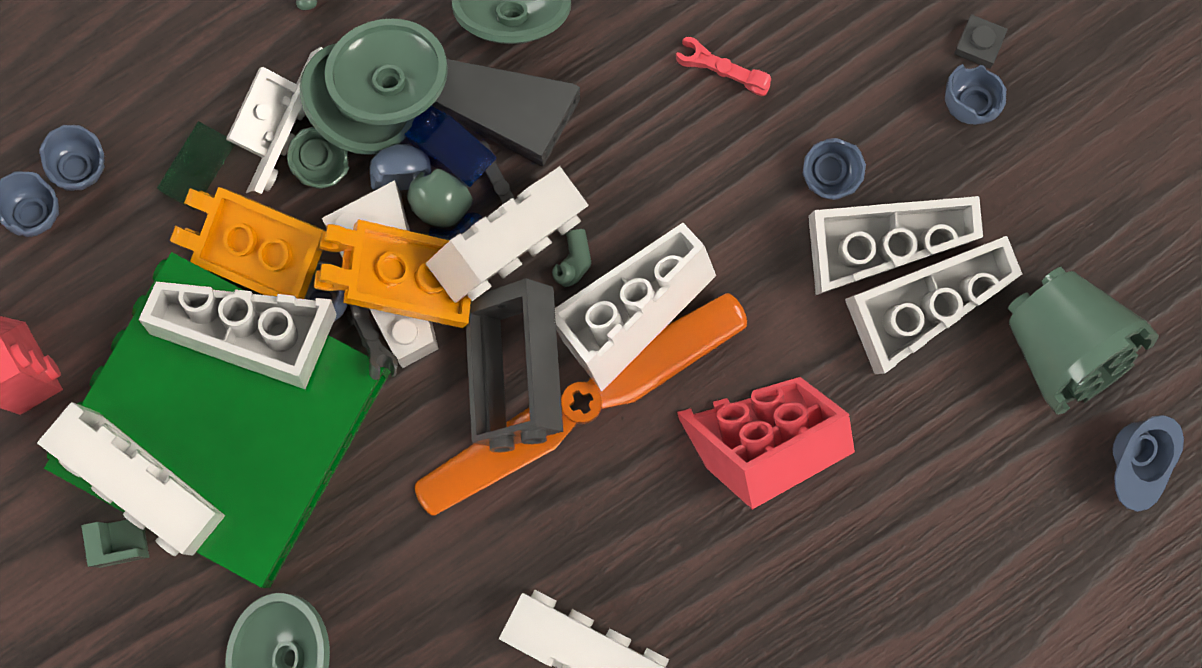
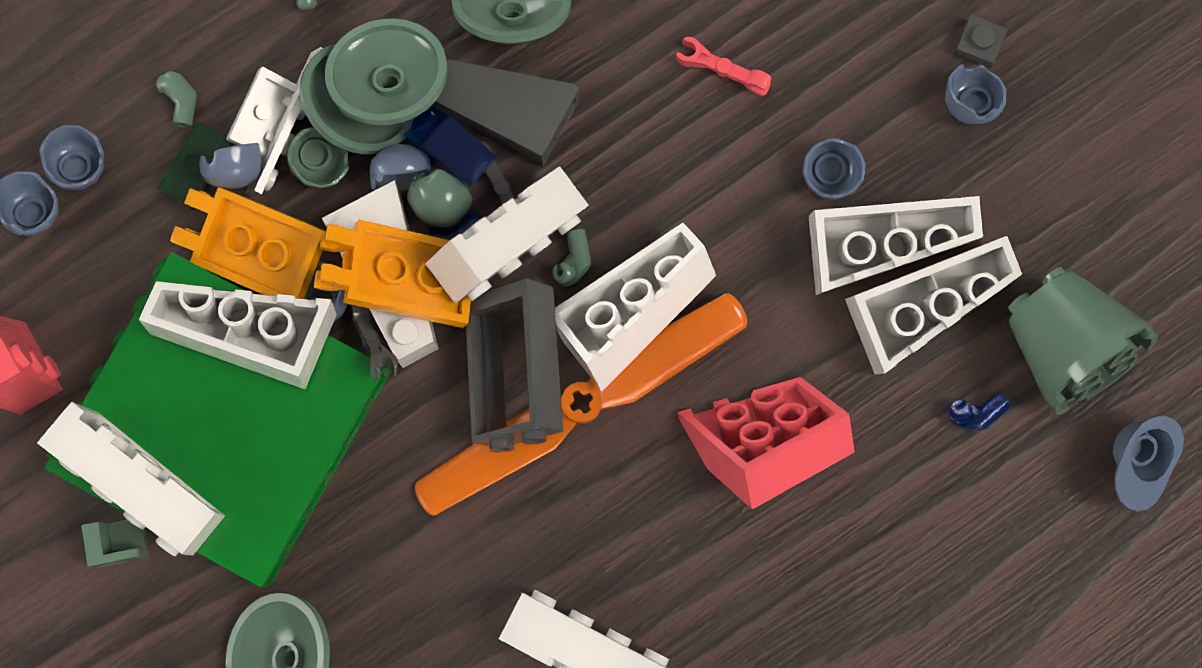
(183, 96): none -> sand green arm
(232, 166): none -> sand blue hair
(978, 417): none -> clear blue arm

